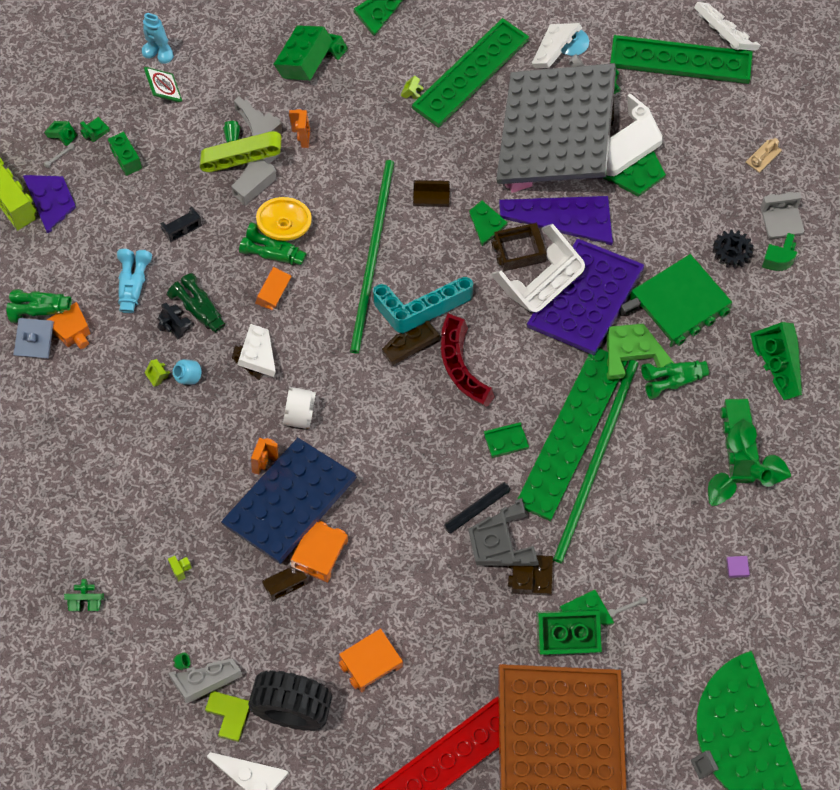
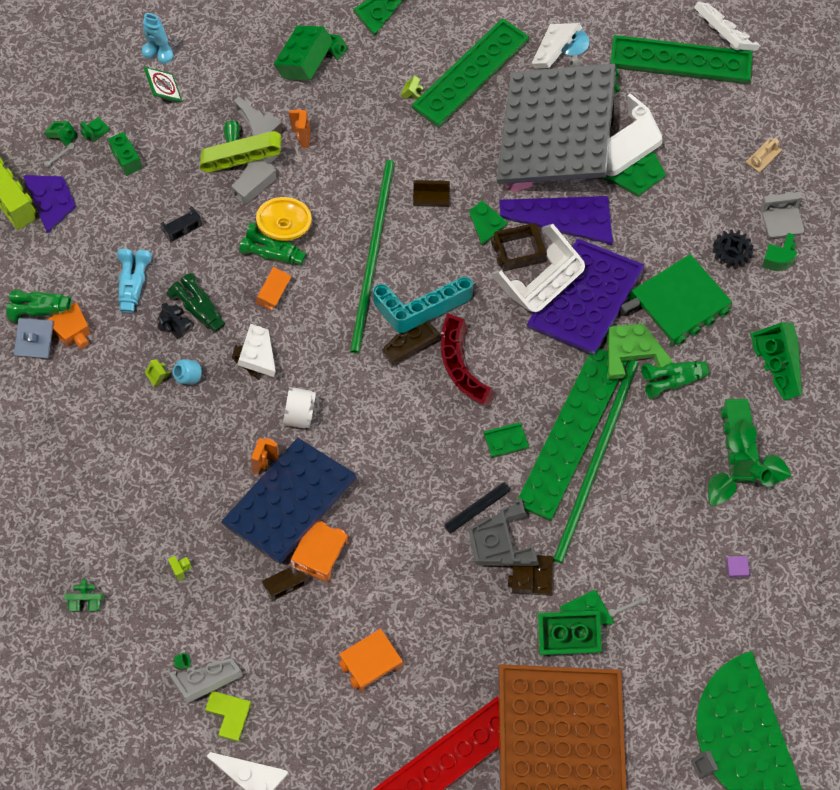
(290, 700): black tyre -> none

